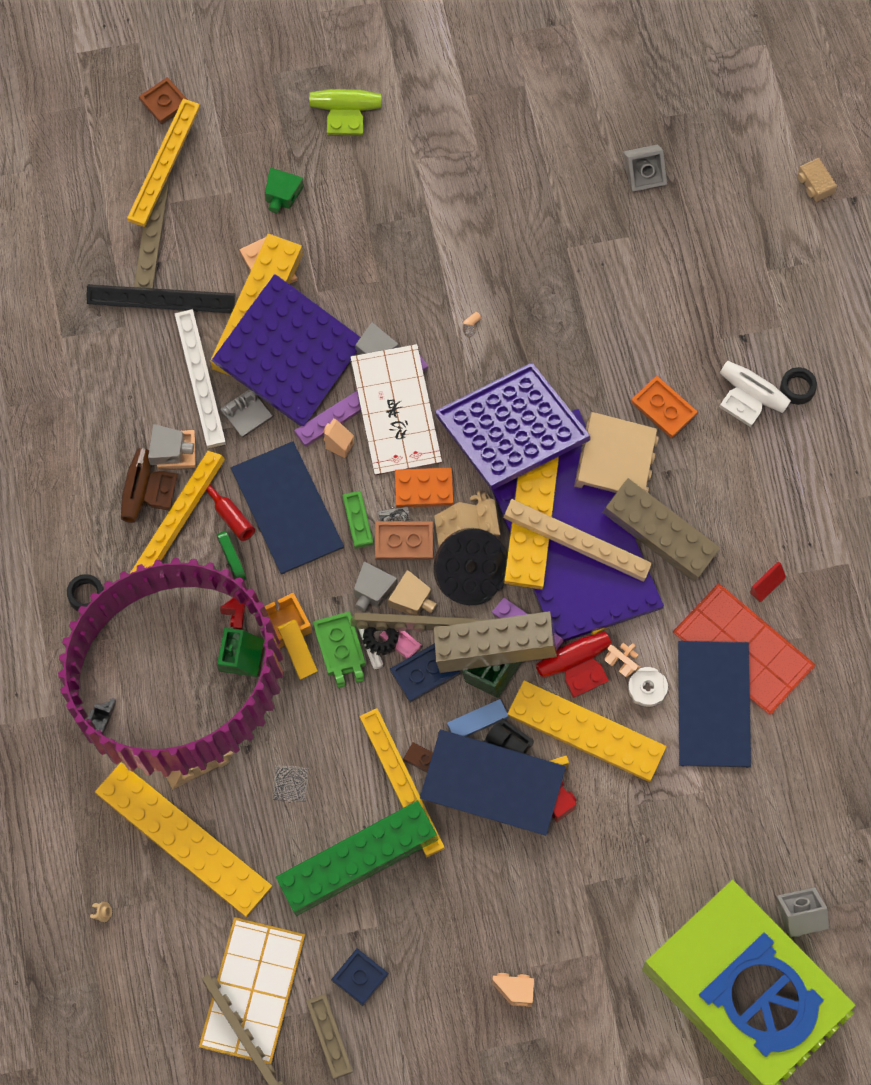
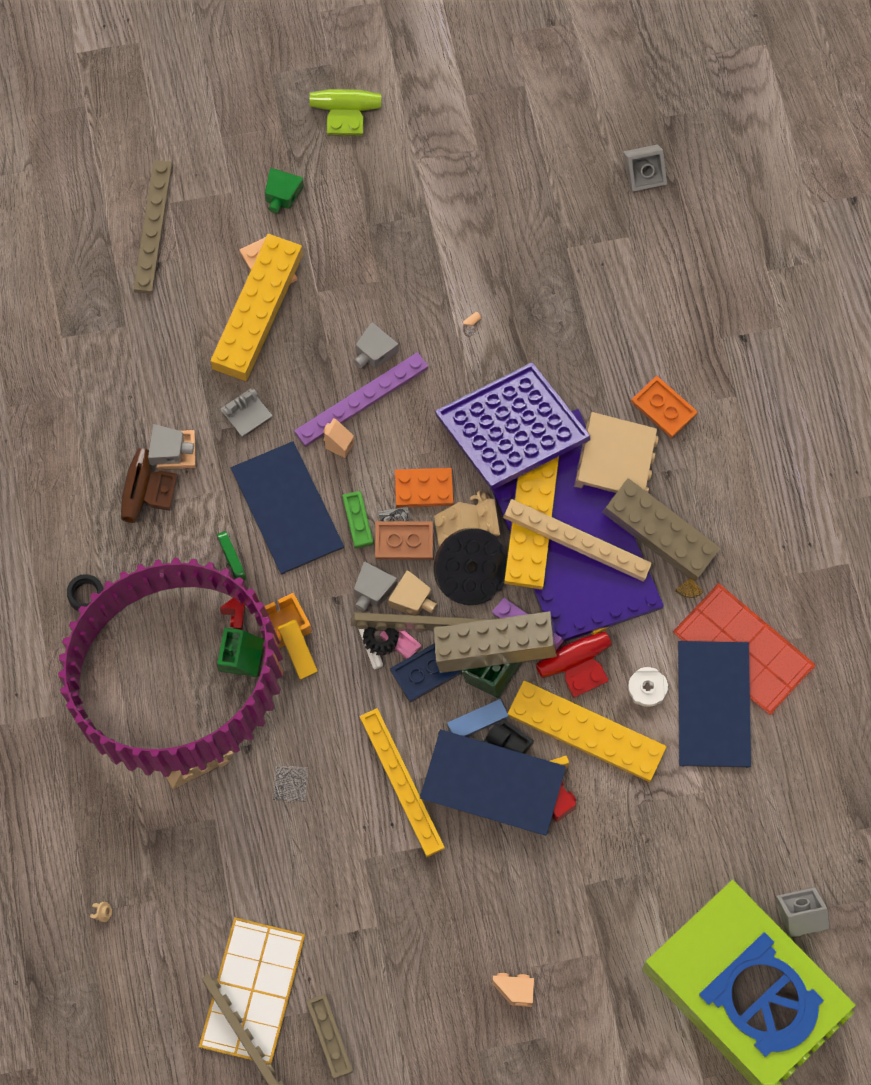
(101, 714): black slope -> none
(160, 298): black plate -> none
(162, 100): dark orange plate -> none
(163, 163): yellow plate -> none
(181, 509): yellow plate -> none
(183, 840): yellow plate -> none
(200, 379): white plate -> none
(231, 515): red piece -> none
(287, 350): dark purple plate -> none
(340, 647): bright green tile -> none
(357, 858): green brick -> none
(359, 977): dark blue plate -> none
(396, 409): white piece -> none
(418, 757): reddish brown plate -> none
(629, 665): light nougat hips -> none
(689, 589): none -> clear yellow tile
(750, 394): white plate -> none
(768, 582): red slope -> none
(800, 373): black tyre -> none
(817, 180): tan brick -> none

